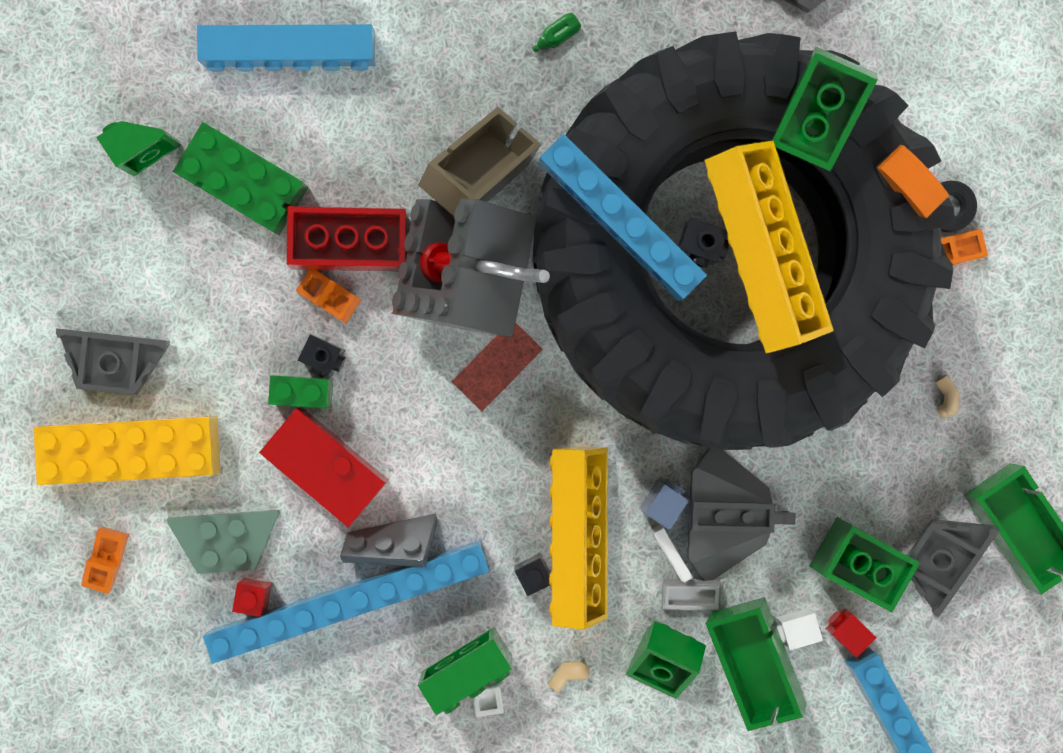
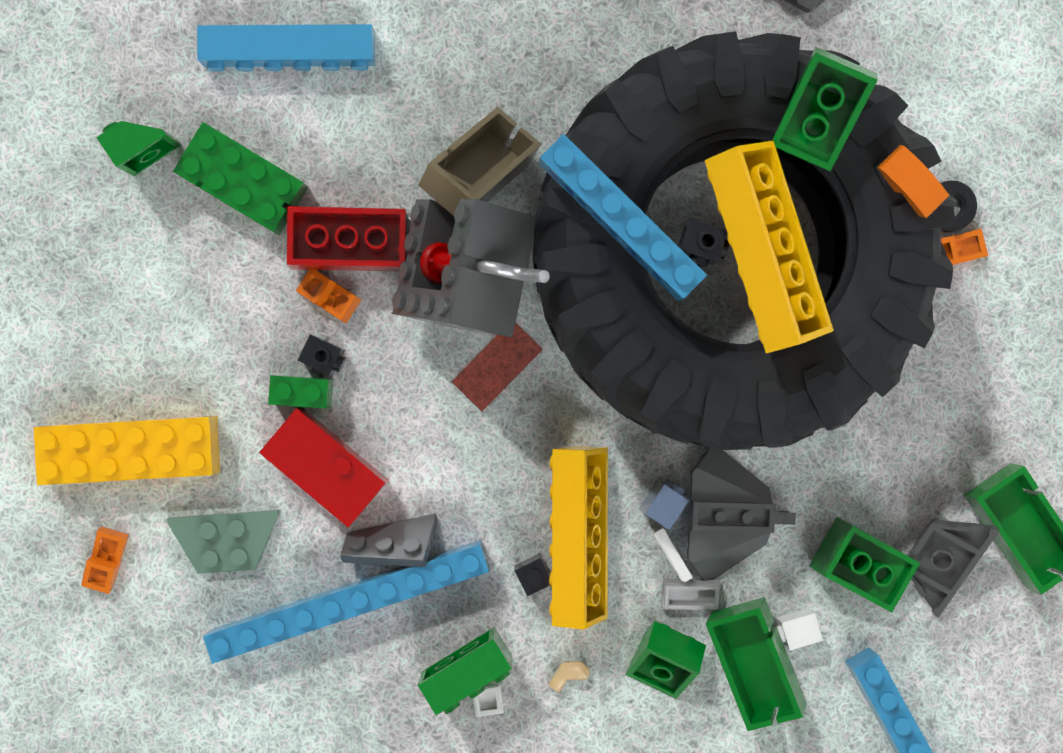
(110, 360): dark grey wing -> none
(252, 597): red brick -> none
(558, 32): green piece -> none
(850, 632): red brick -> none
(951, 397): tan arm -> none

